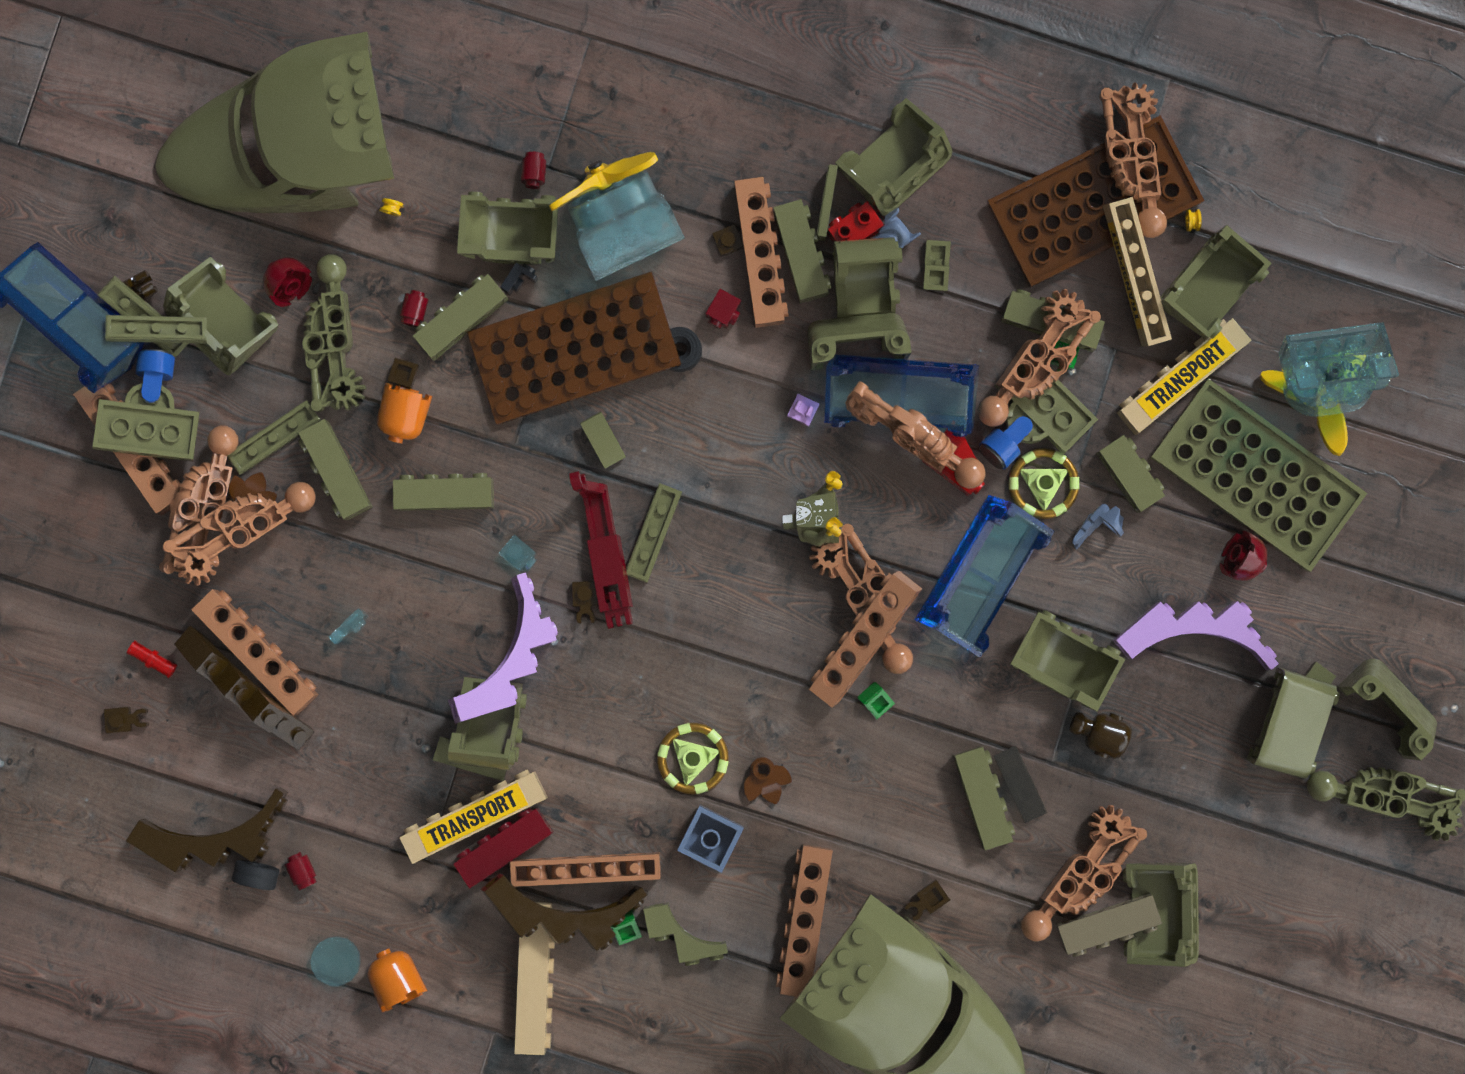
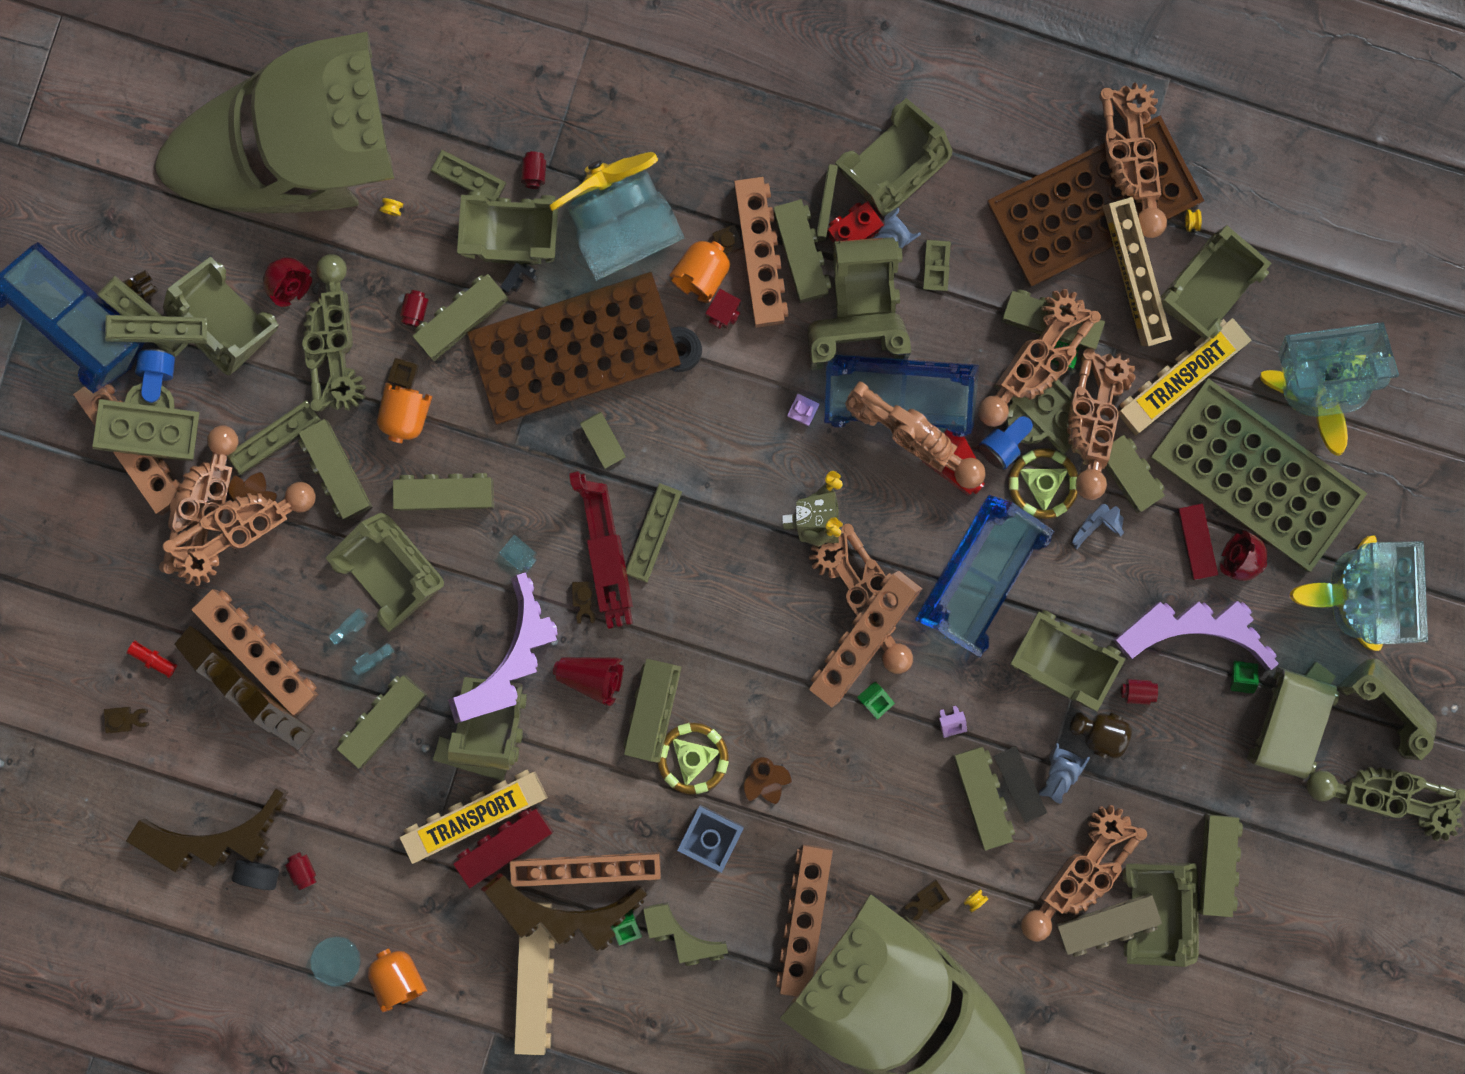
(366, 661): none -> clear light blue plate
(381, 721): none -> olive brick
(387, 568): none -> olive windscreen
(467, 176): none -> olive tile
(591, 676): none -> dark red cone
(652, 710): none -> olive brick
(701, 270): none -> orange cylinder
(953, 723): none -> lavender tile
(975, 900): none -> yellow bush
(1062, 773): none -> sand blue hair
(1084, 428): none -> nougat arm
(1139, 691): none -> dark red brick
(1197, 541): none -> dark red tile
(1219, 865): none -> olive brick
(1244, 677): none -> green slope
(1375, 593): none -> clear light blue brick

